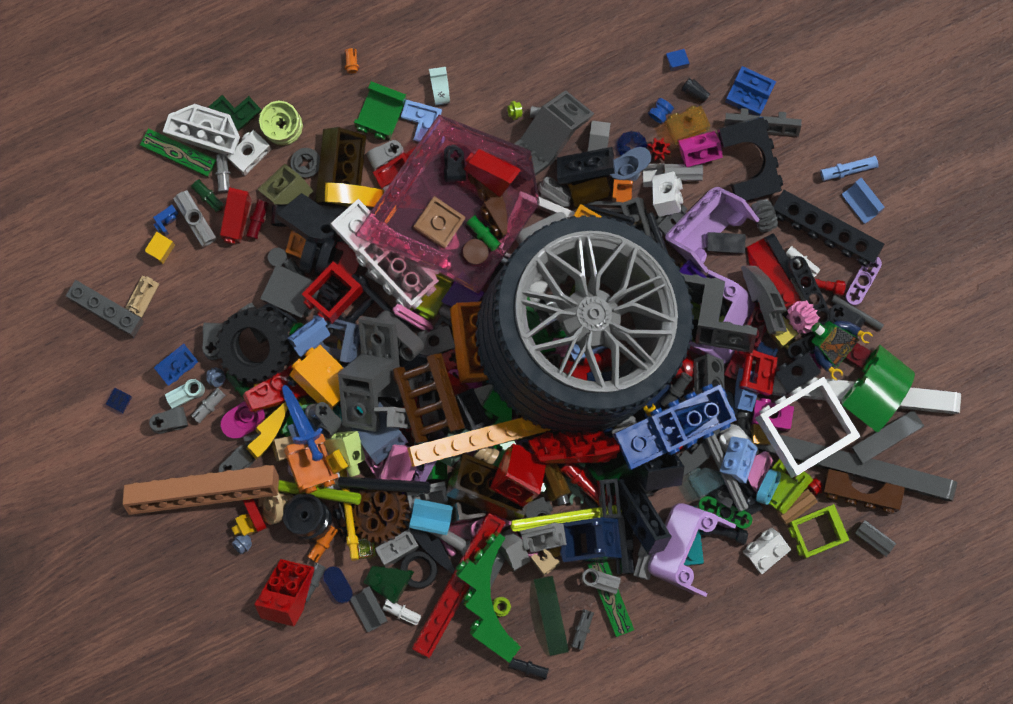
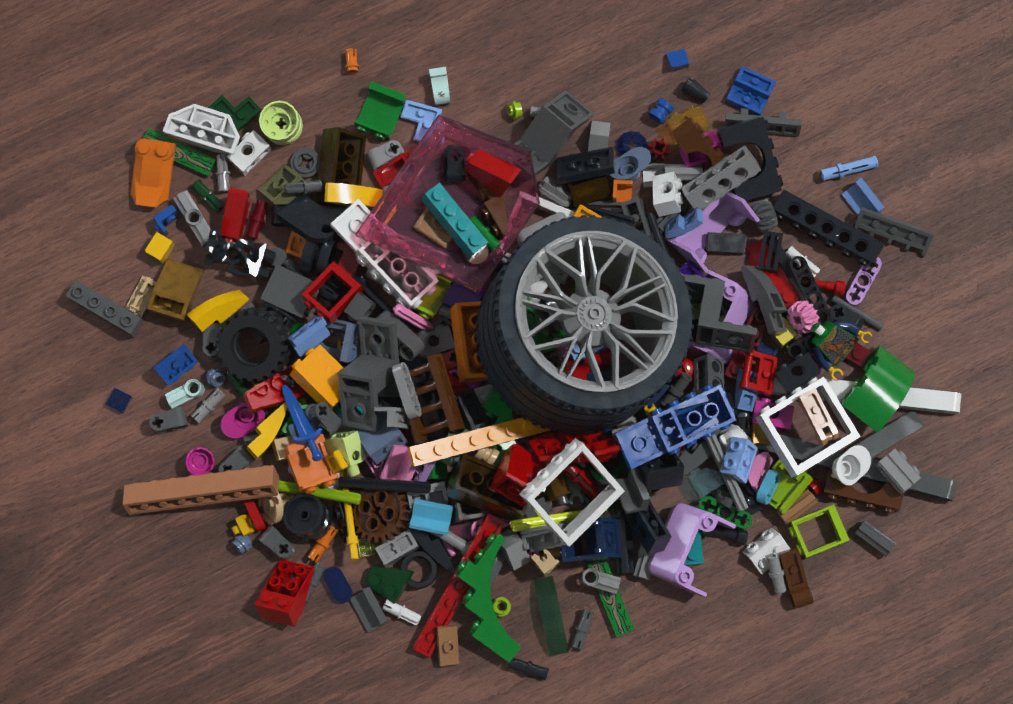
(152, 172): none -> orange slope
(175, 291): none -> pearl gold slope
(199, 461): none -> dark pink hair
(217, 309): none -> yellow slope
(252, 262): none -> black hips
(275, 541): none -> dark grey piece
(303, 187): none -> dark grey axle
(359, 307): none -> dark grey brick
(406, 390): none -> light grey beam
(447, 645): none -> medium nougat plate
(454, 220): none -> teal brick
(591, 512): none -> white window
(636, 495): none -> dark grey panel
(681, 225): none -> medium blue slope
(691, 139): none -> reddish brown arch
(724, 170): none -> light grey brick
(763, 248): none -> black tile
(776, 573): none -> light grey pin
(796, 578): none -> reddish brown plate
(818, 416): none -> plate
(851, 465): none -> white piece
(894, 230): none -> dark grey hinge
(898, 471): none -> light grey brick

